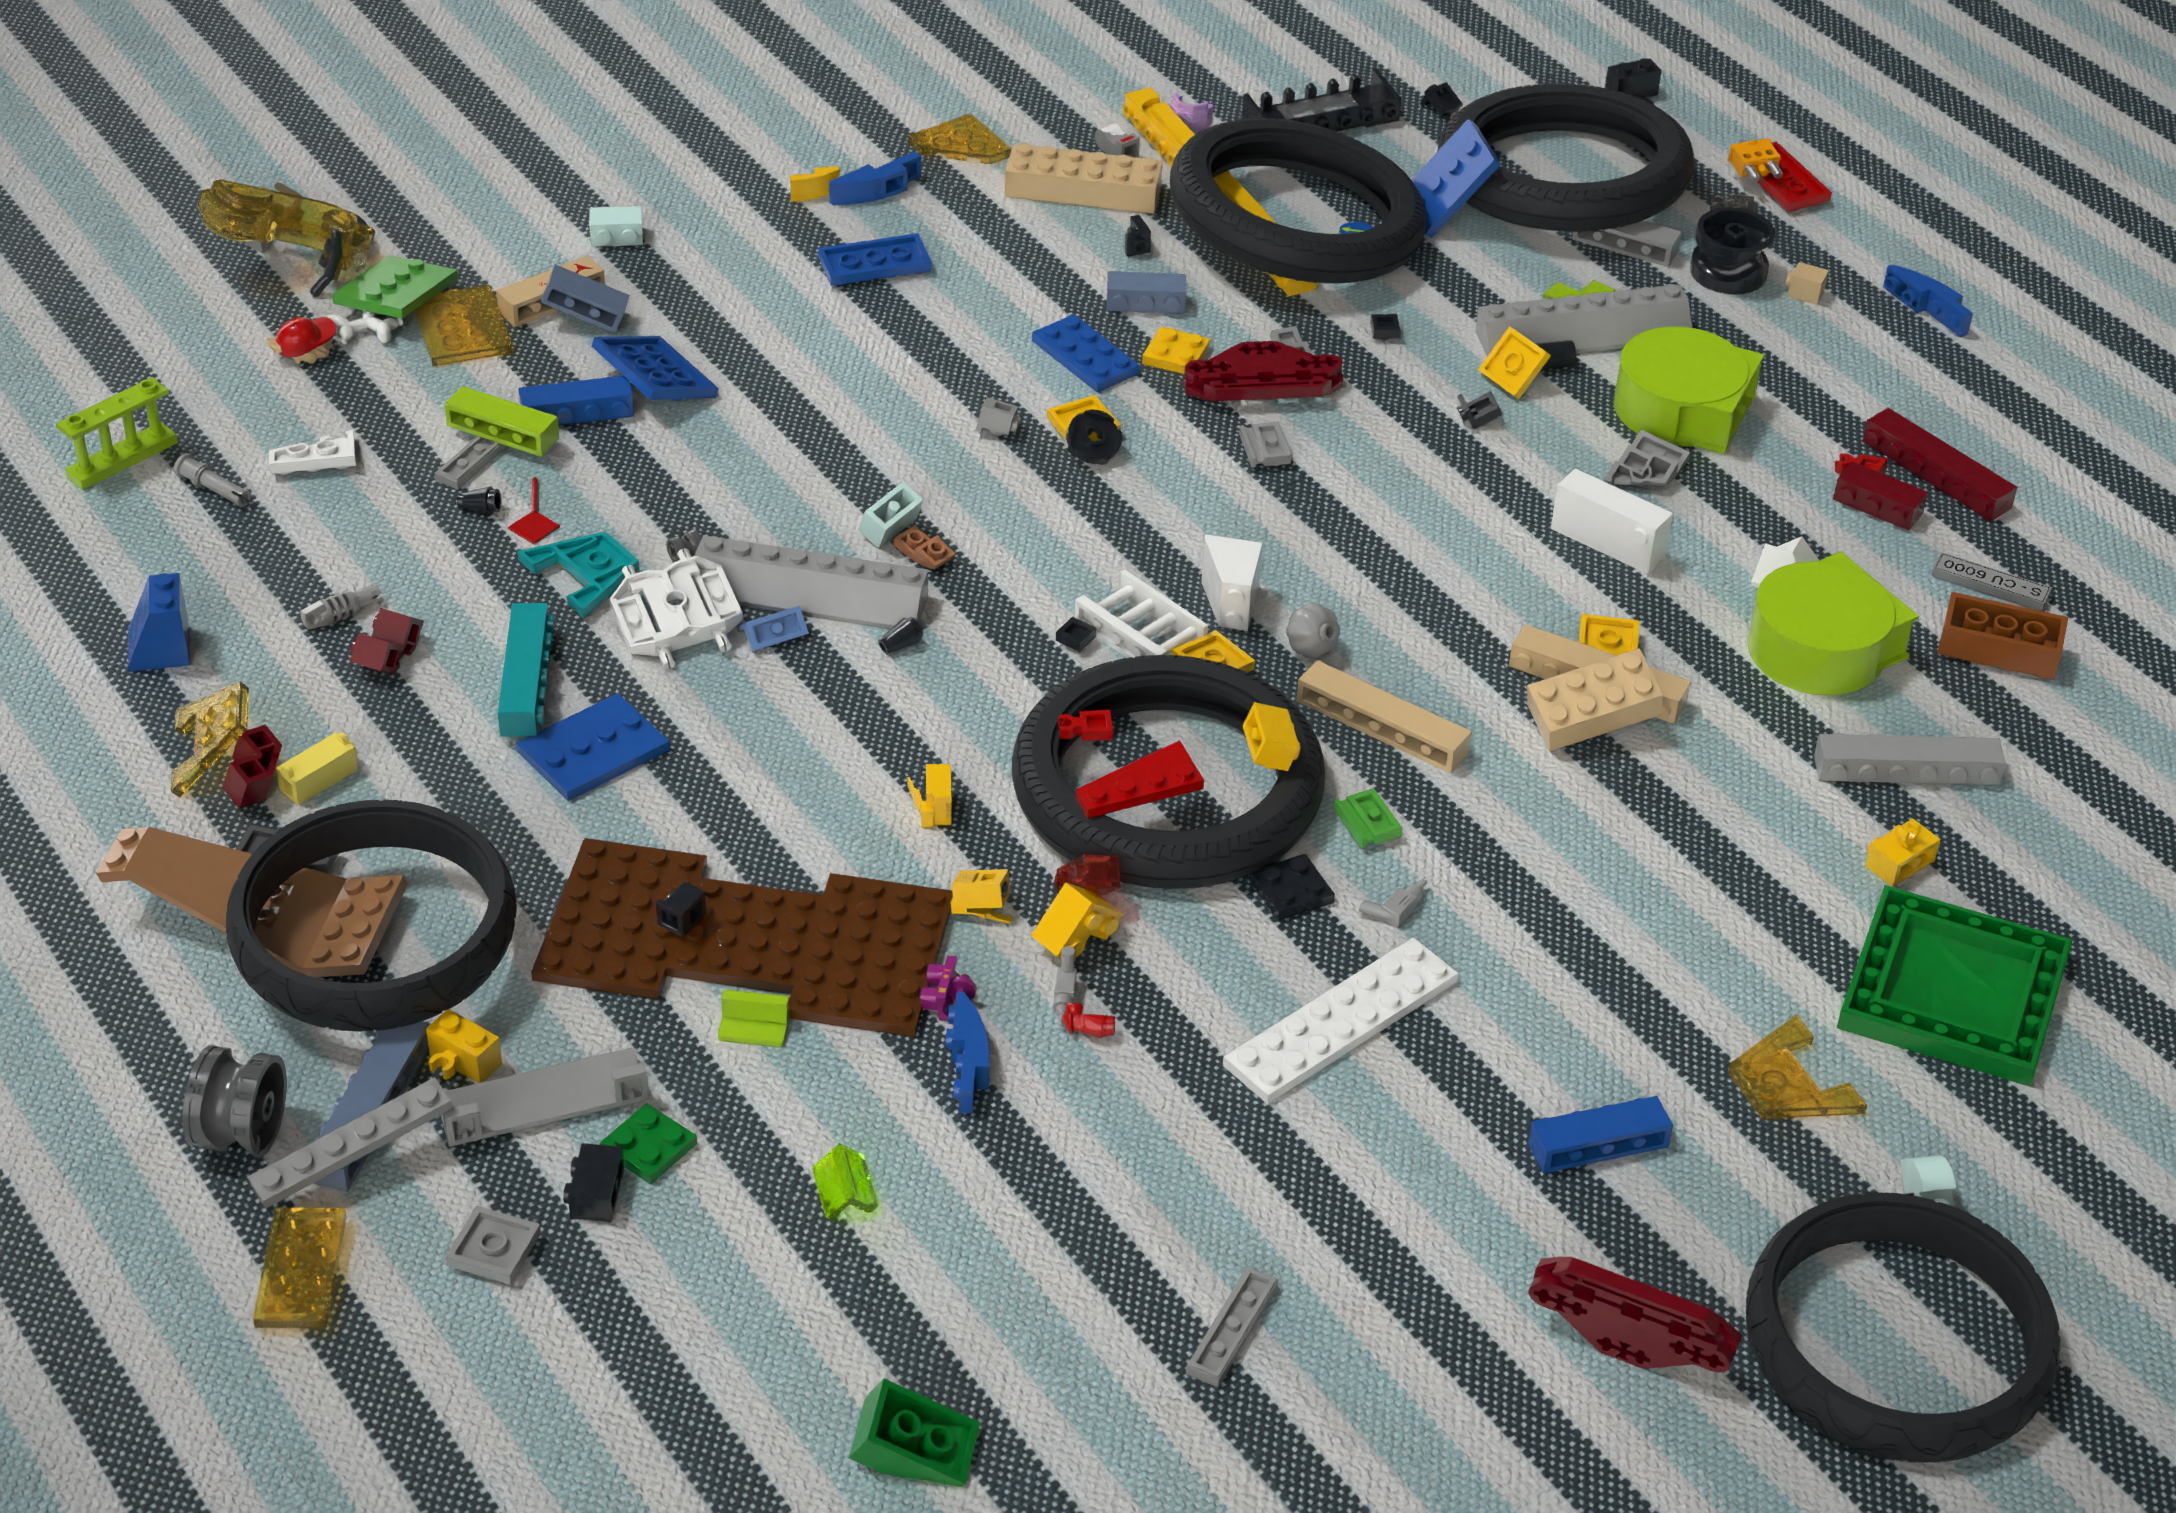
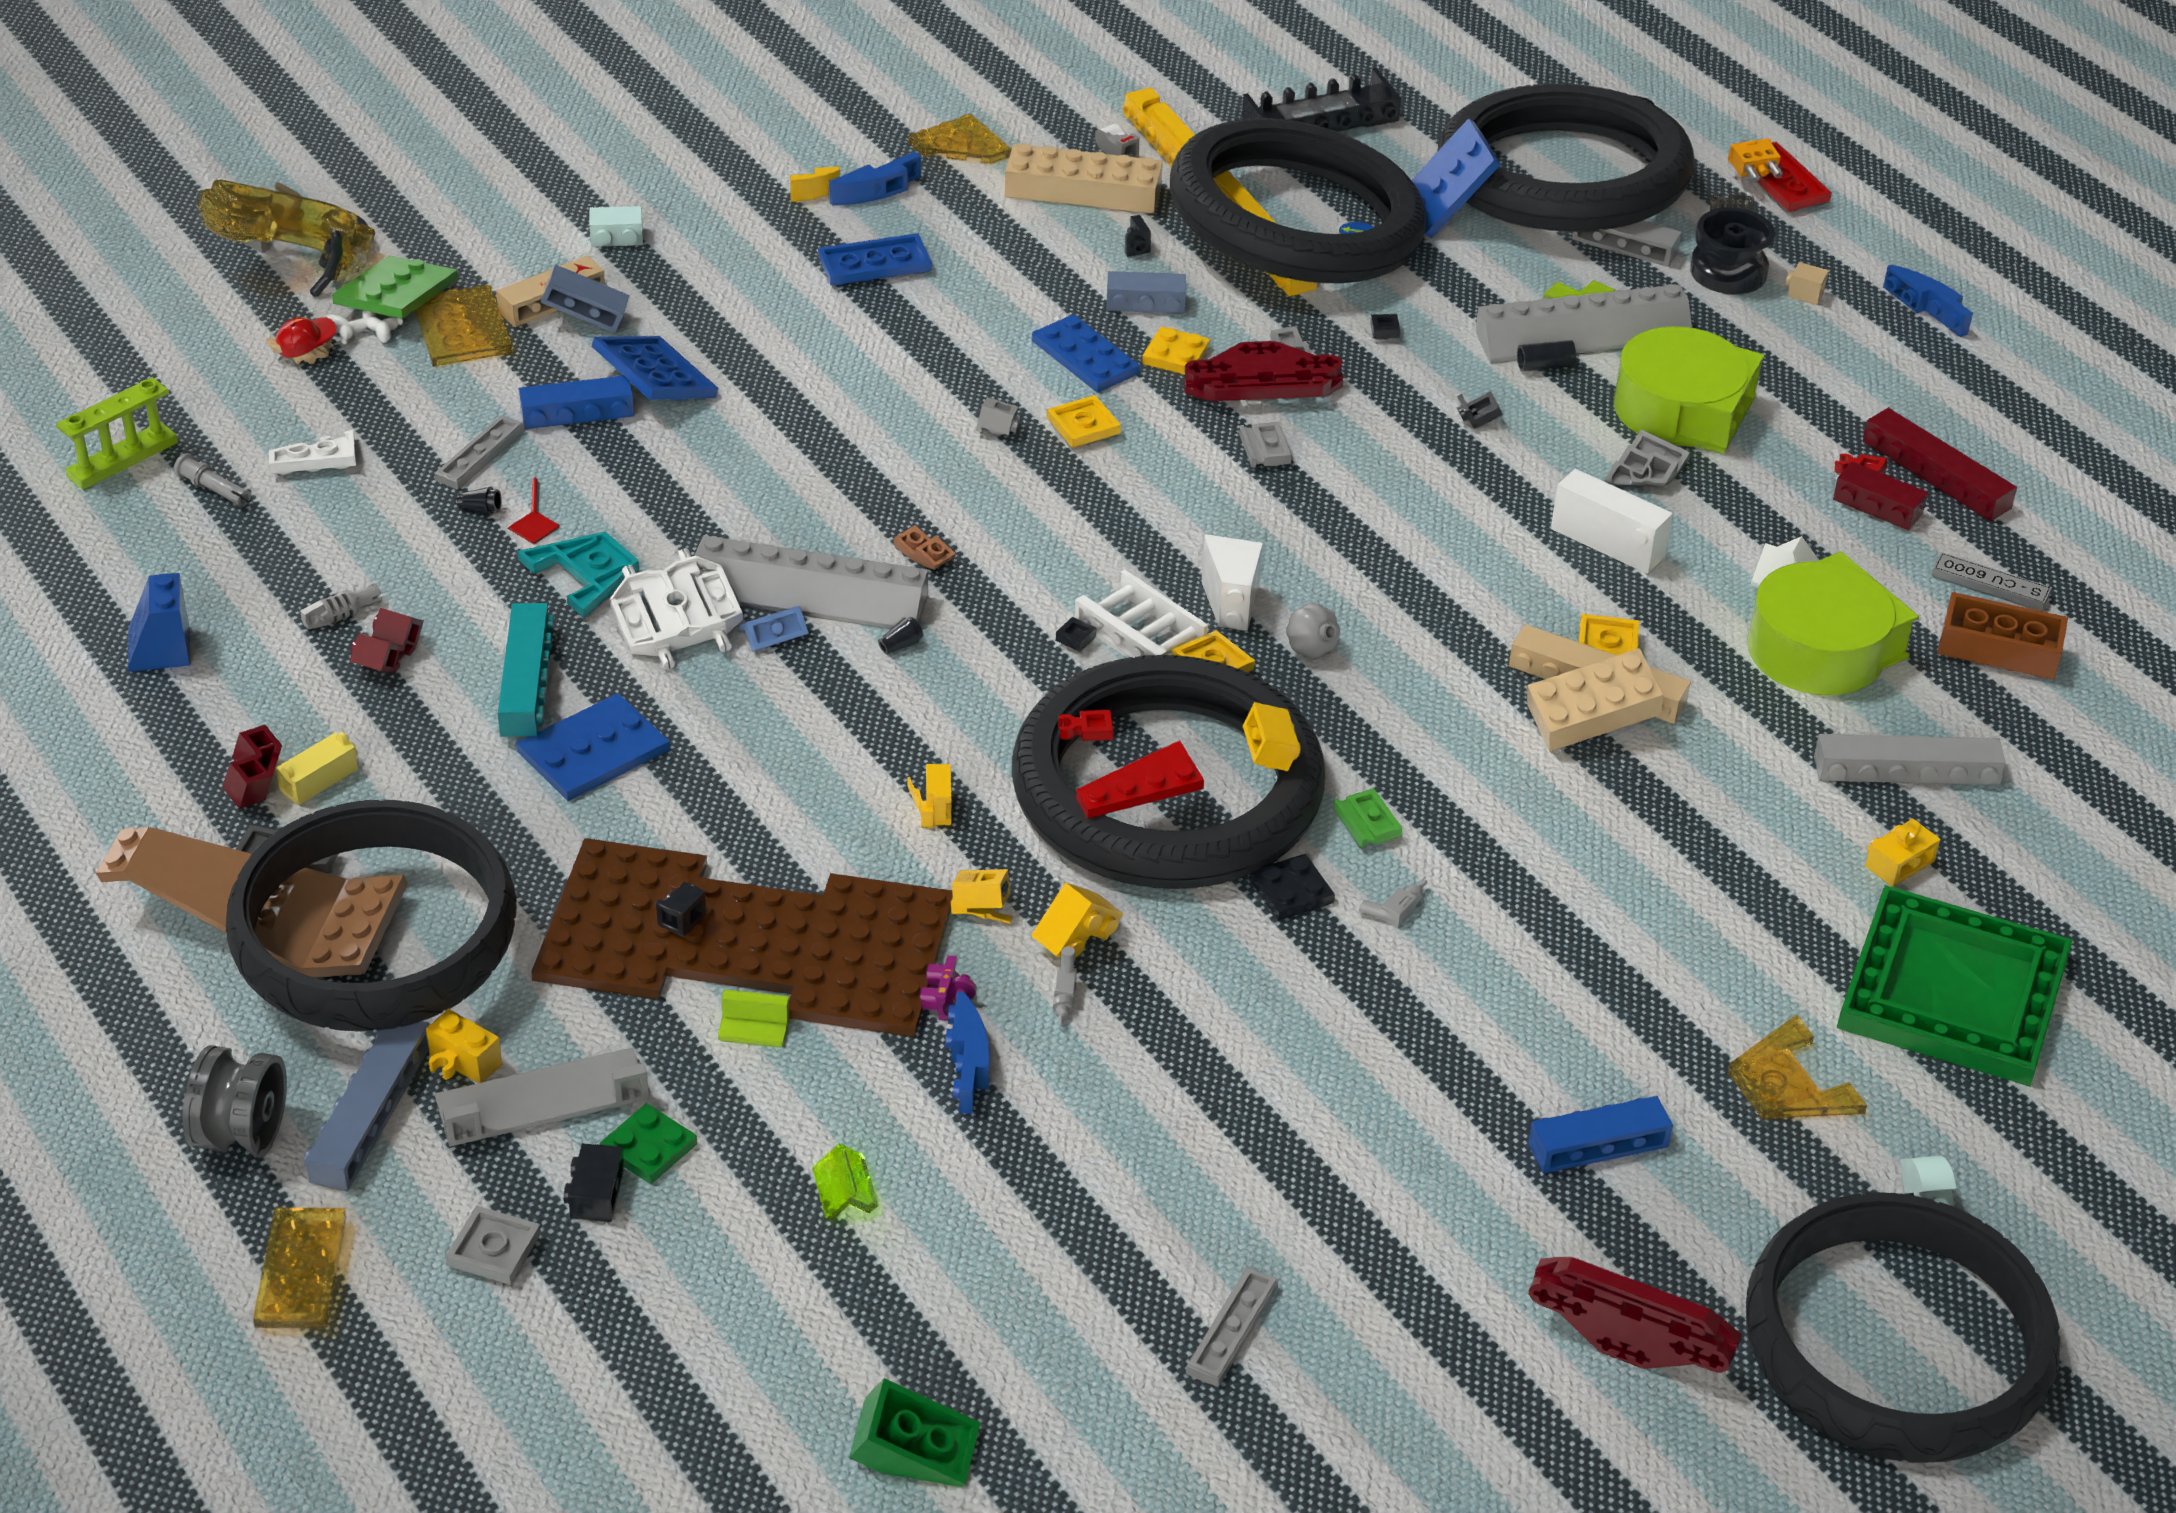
(218, 722): clear yellow wing -> none
(350, 1142): light grey plate -> none
(502, 421): lime brick -> none
(689, 541): dark grey wheel -> none
(890, 515): light aqua brick -> none
(1087, 450): black plate -> none
(1091, 1024): red arm -> none
(1092, 873): clear red slope -> none
(1195, 116): lavender hair -> none
(1339, 1020): white plate -> none
(1384, 716): tan brick -> none
(1442, 99): black bracket -> none
(1514, 362): yellow plate -> none
(1635, 78): black brick -> none

